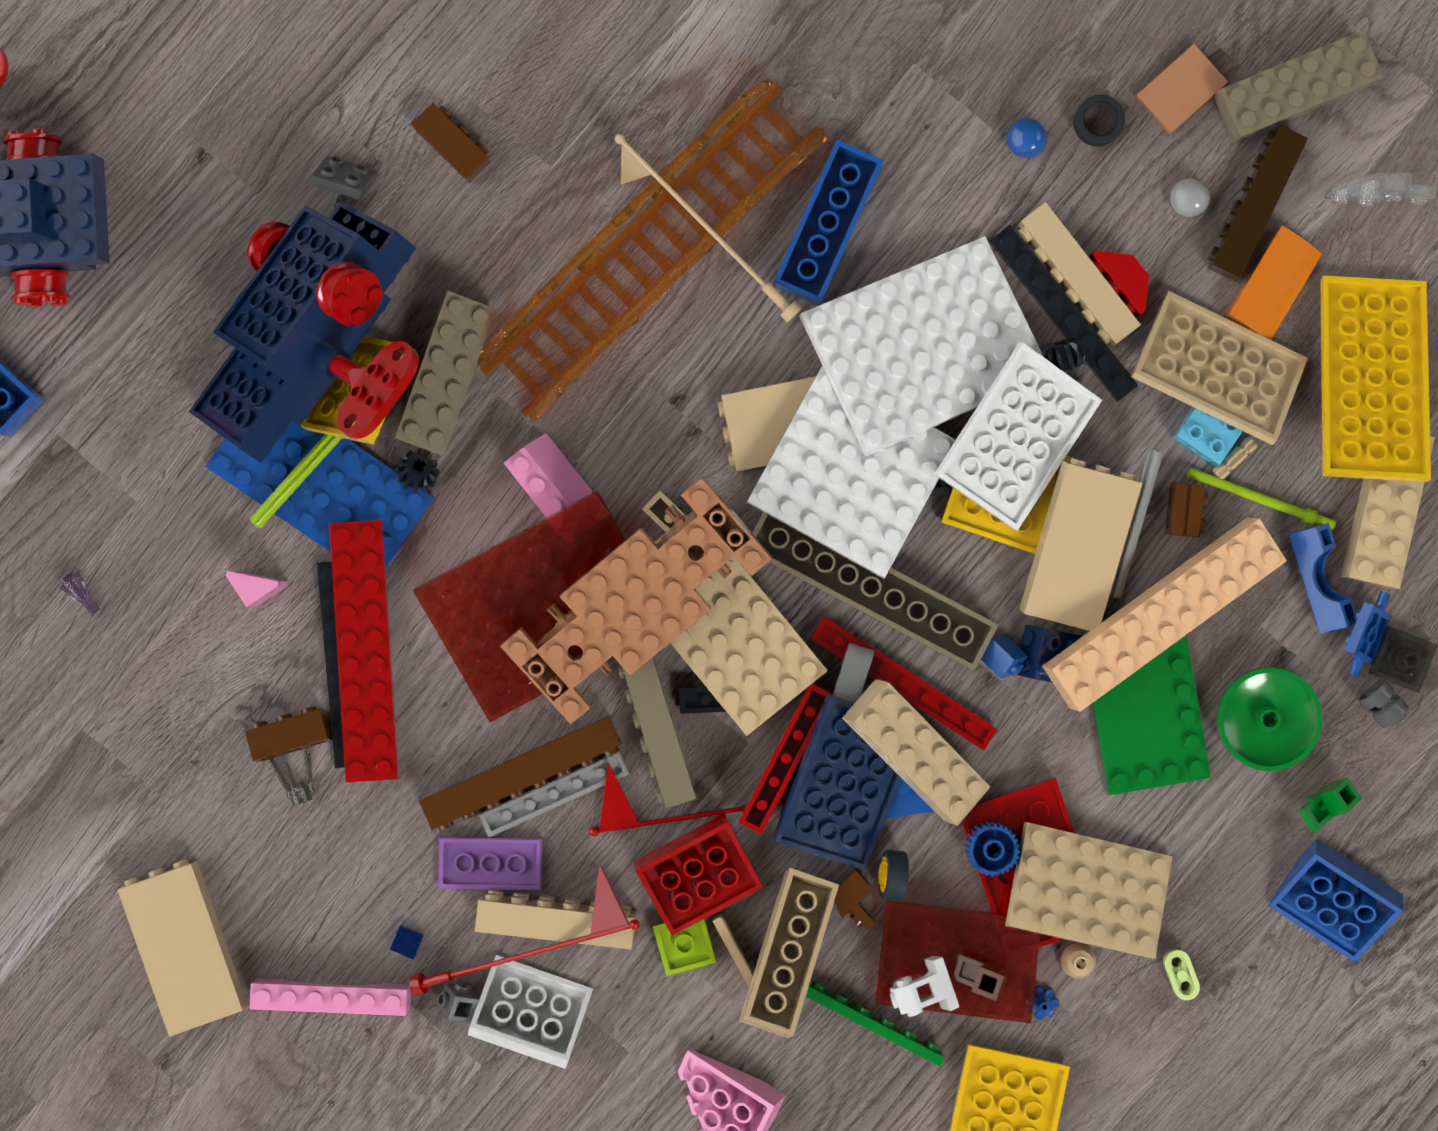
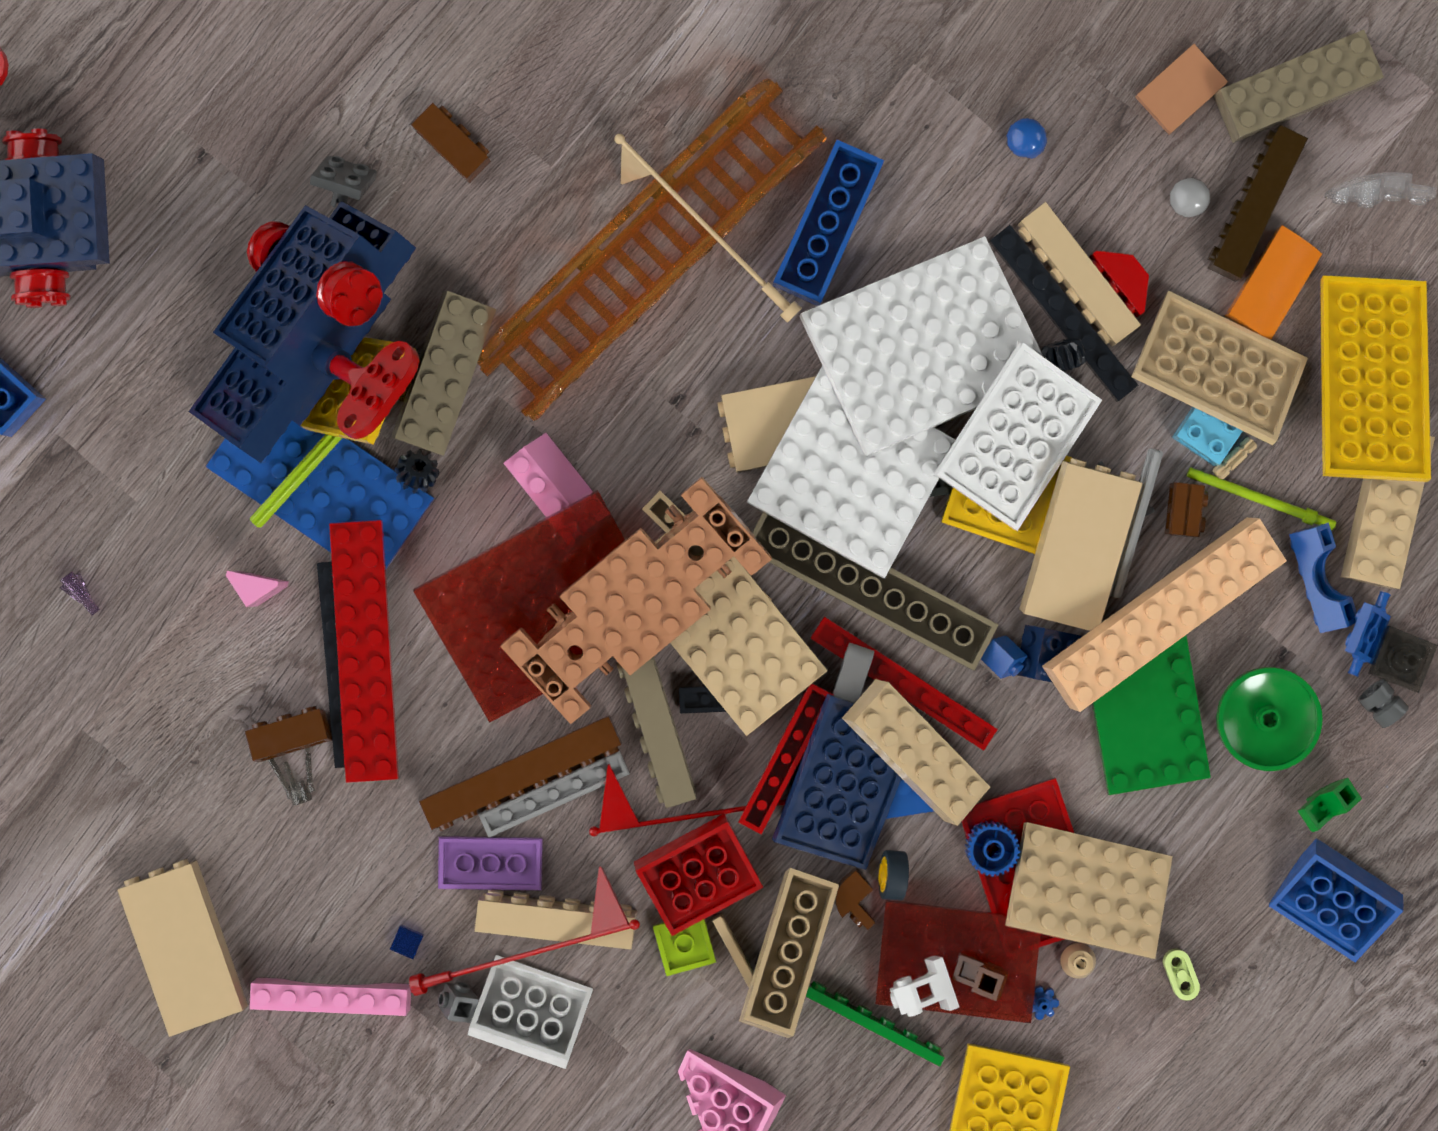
(1113, 106): black tyre -> none

